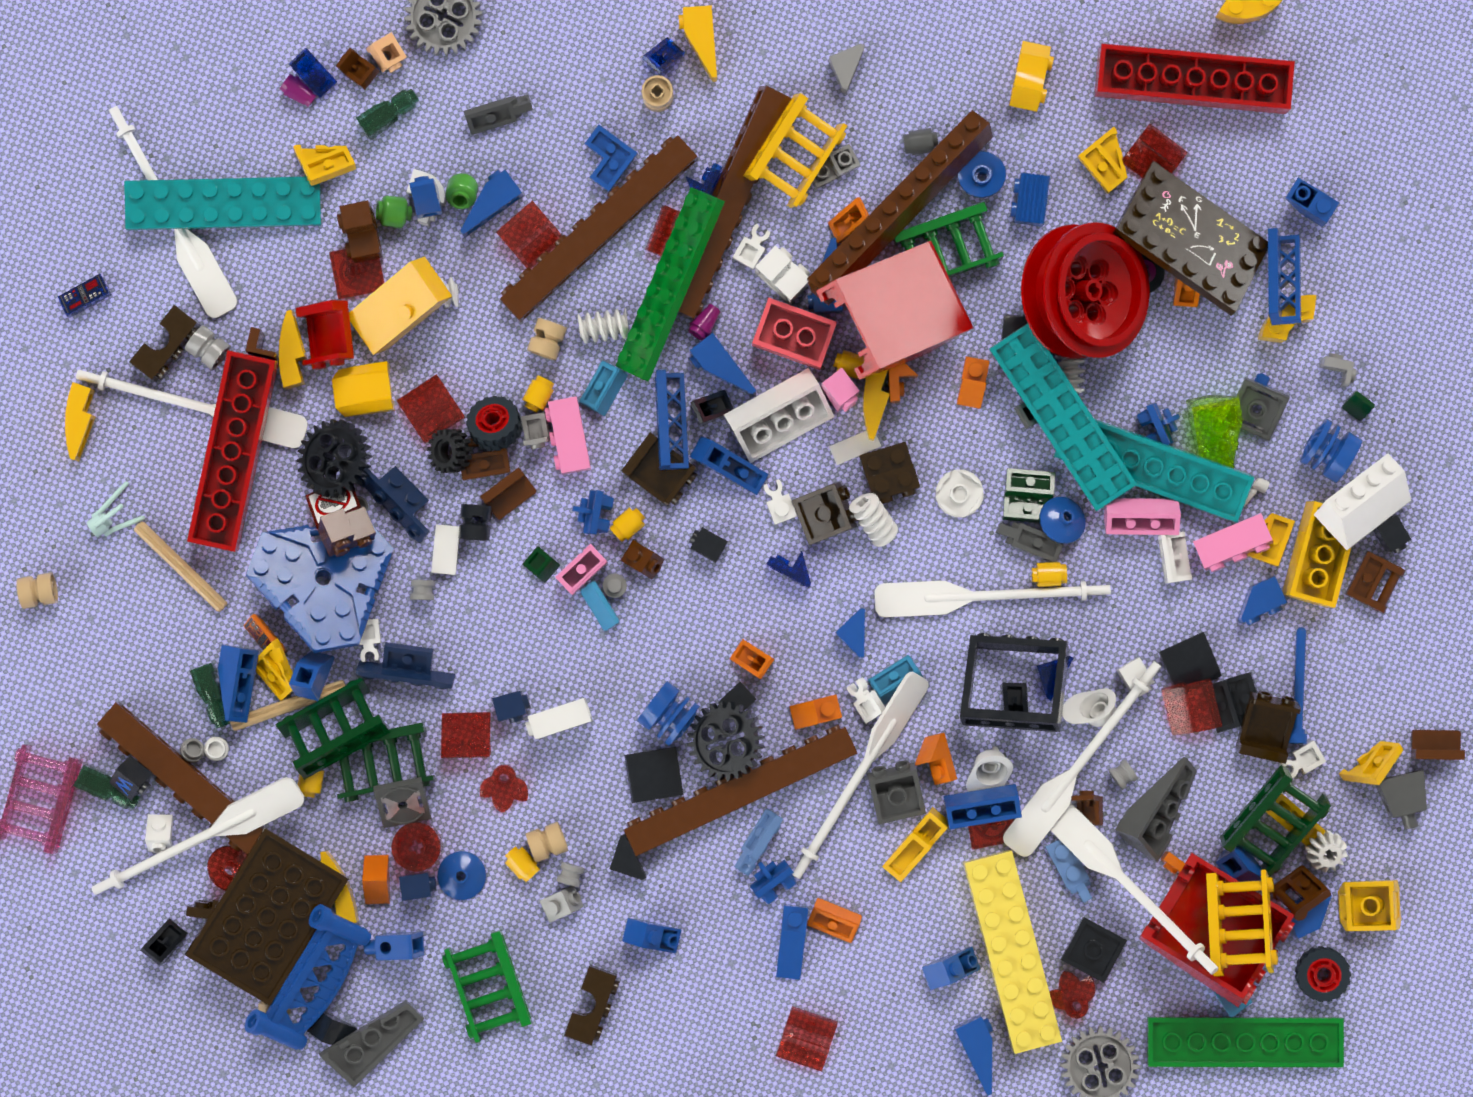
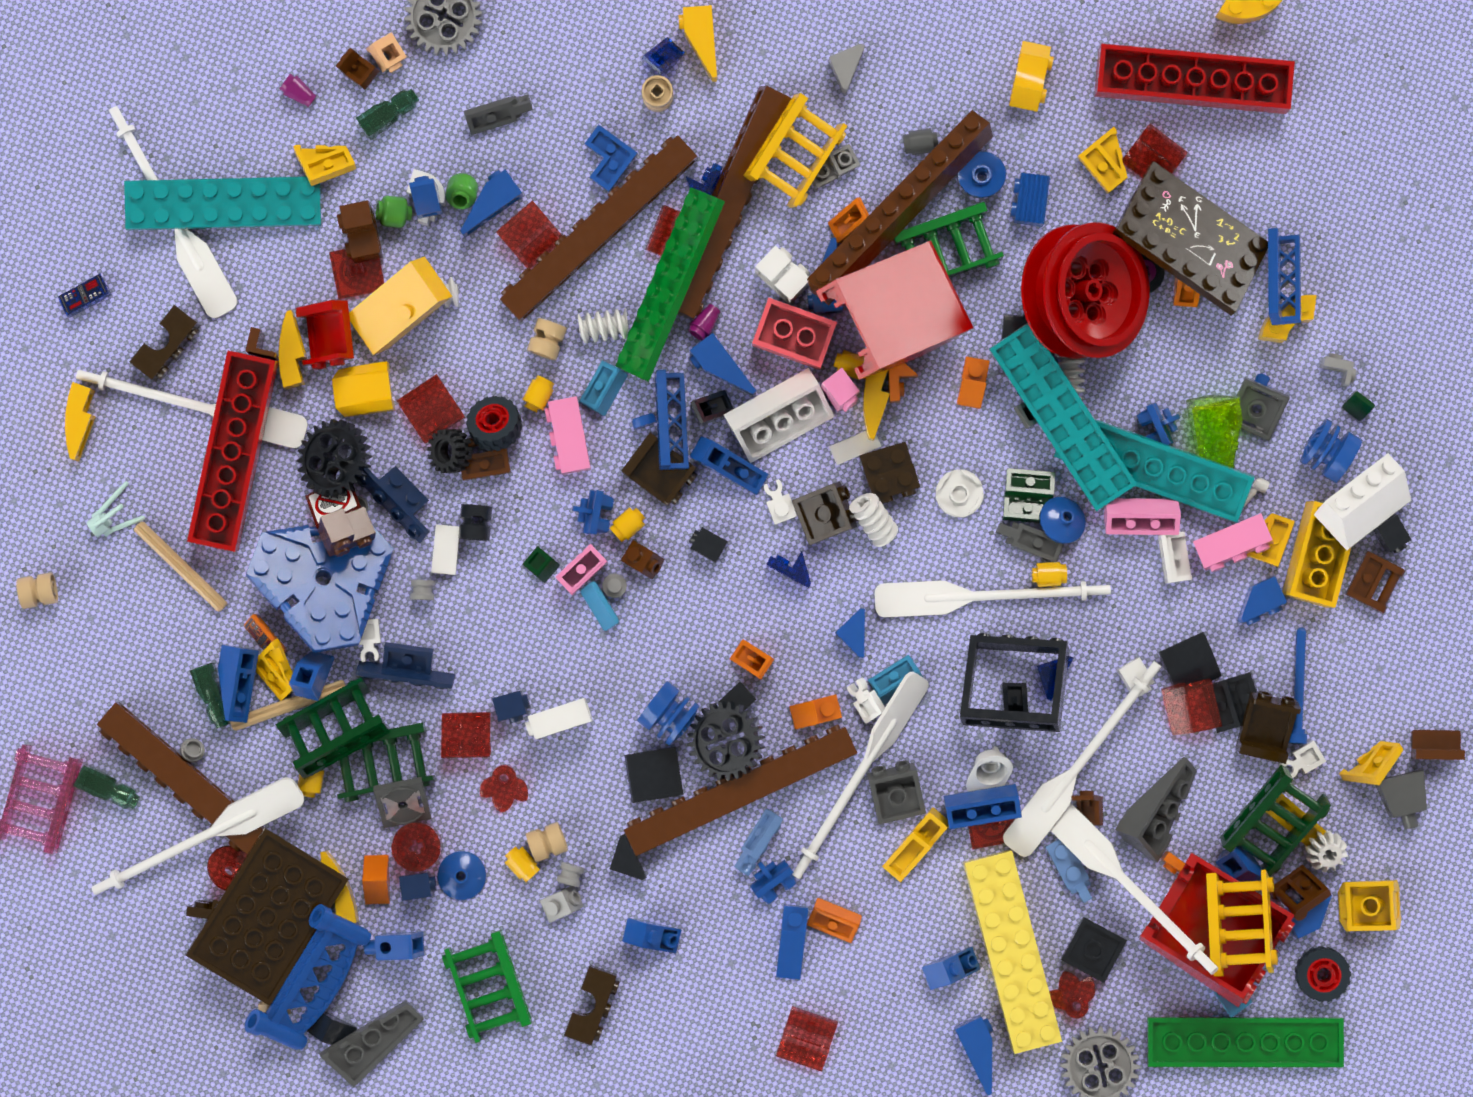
(131, 778): black brick -> none
(159, 832): white bracket -> none
(164, 942): black slope -> none
(205, 345): light grey wheel -> none
(216, 748): white plate -> none
(312, 72): clear blue slope -> none
(508, 493): reddish brown panel -> none
(535, 430): light grey bracket -> none
(644, 421): none -> blue tile
(749, 250): white plate -> none
(937, 754): orange slope -> none
(1090, 707): white piece -> none
(1123, 774): light grey wheel -> none
(1311, 202): blue slope -> none

